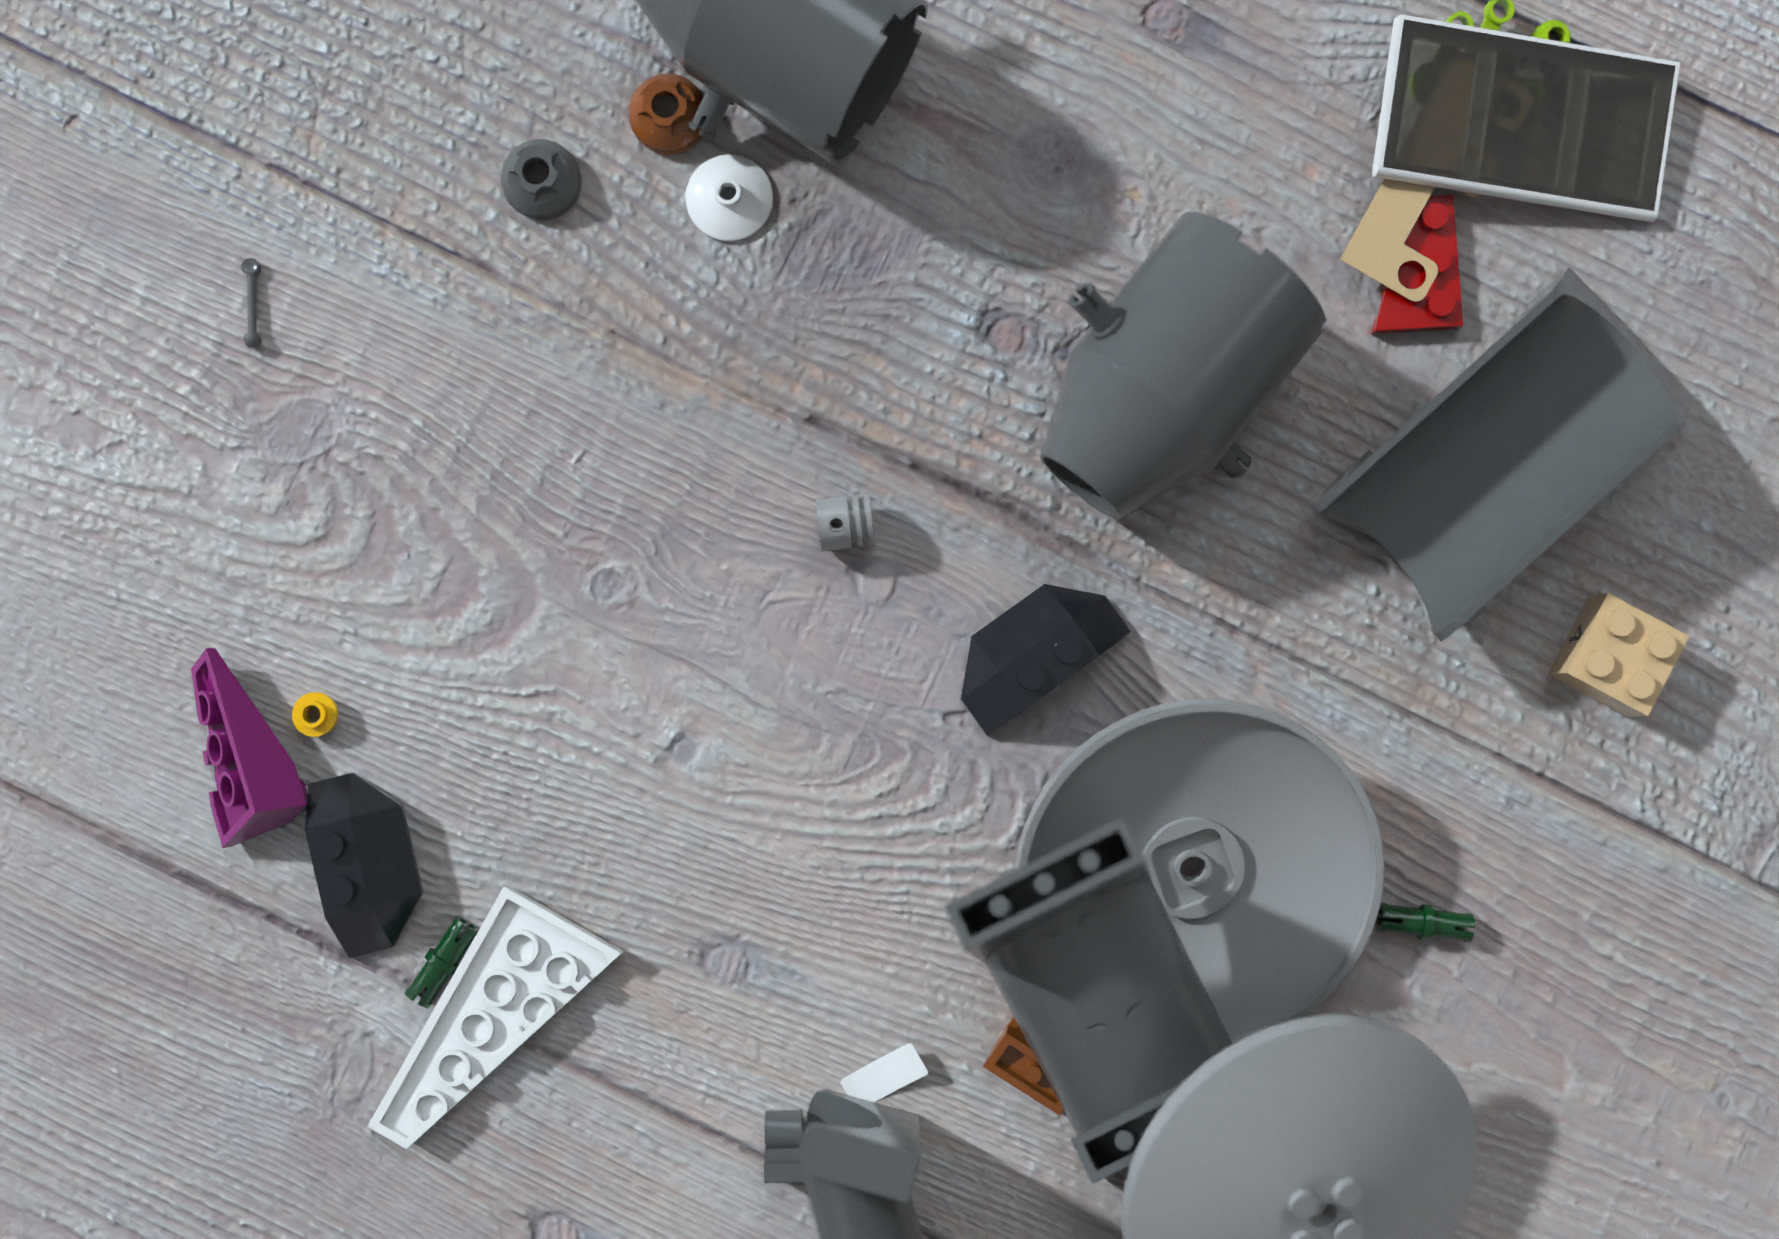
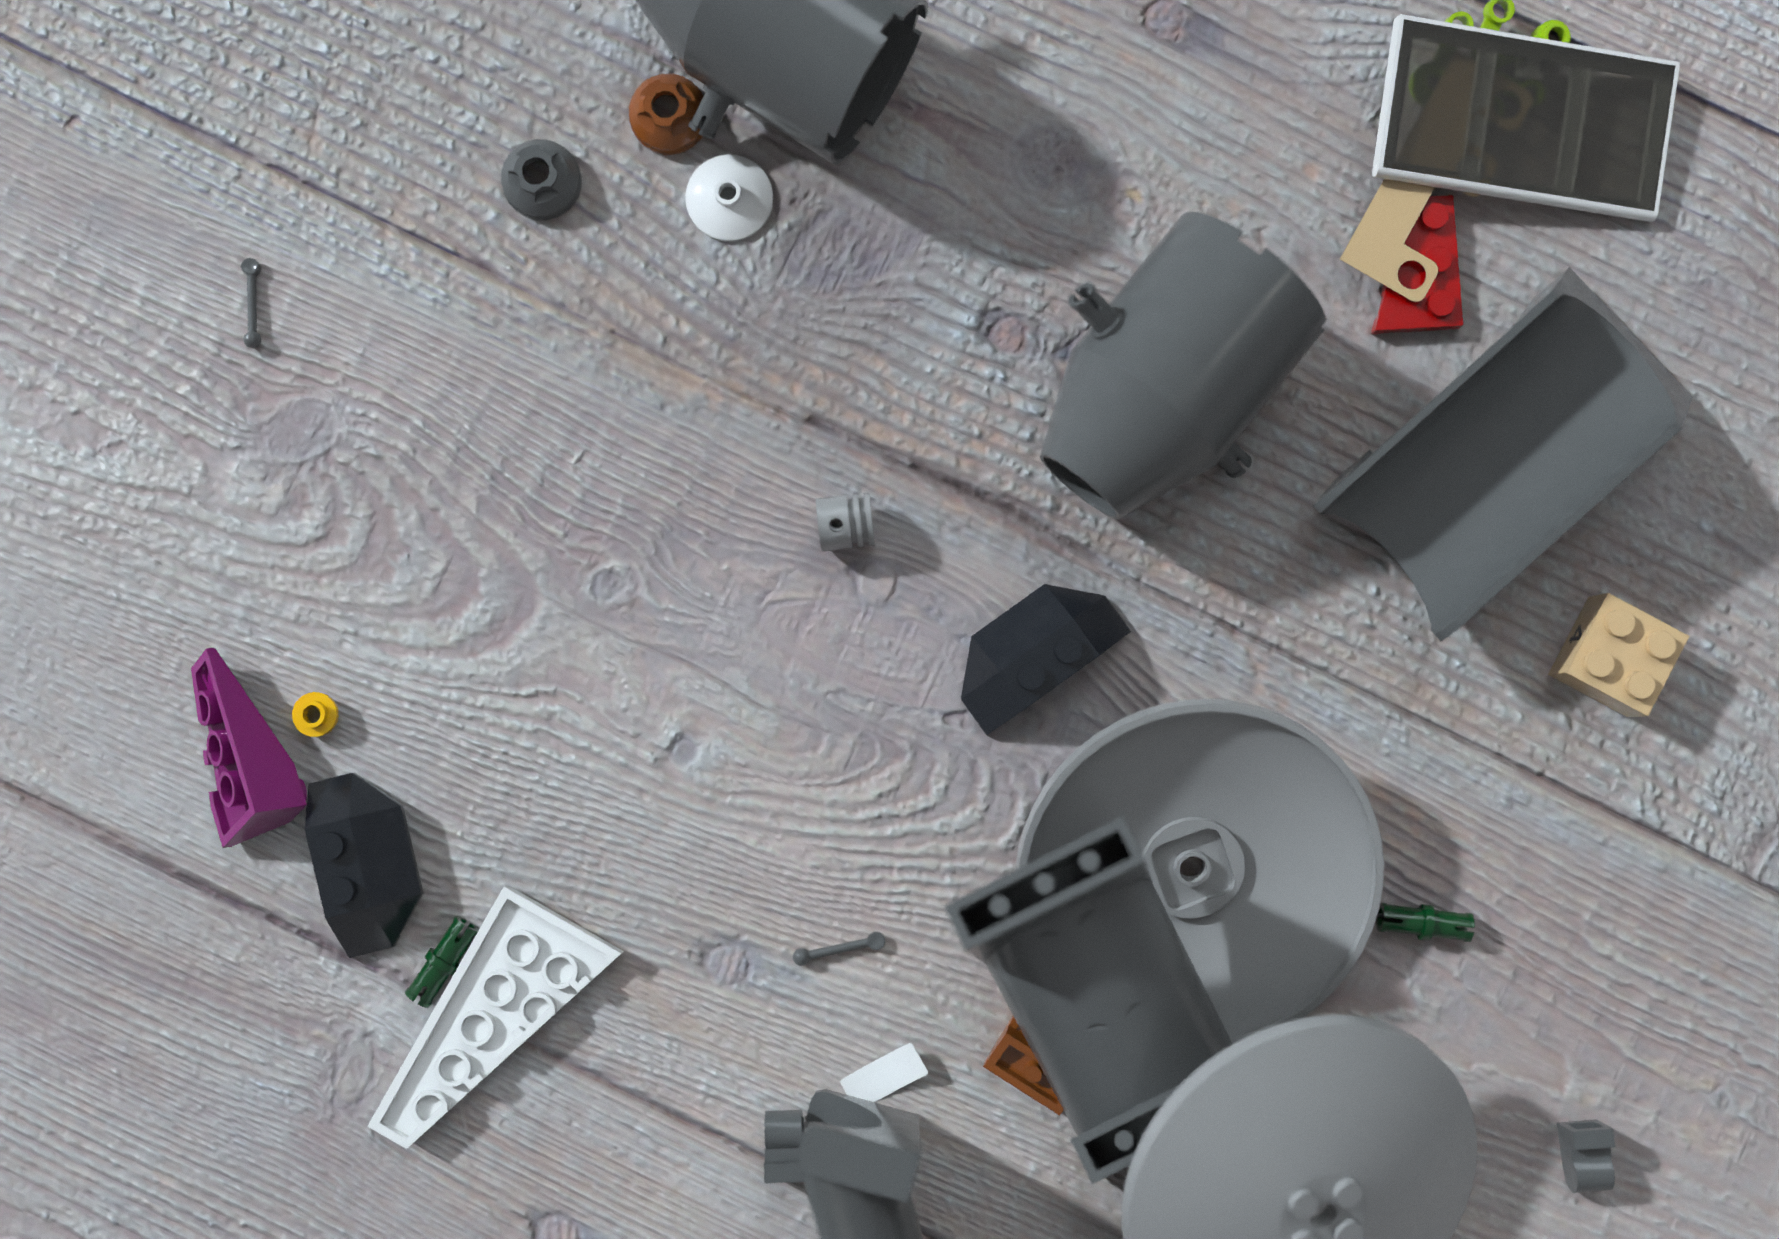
(875, 941): none -> dark grey hinge
(1587, 1155): none -> dark grey leg

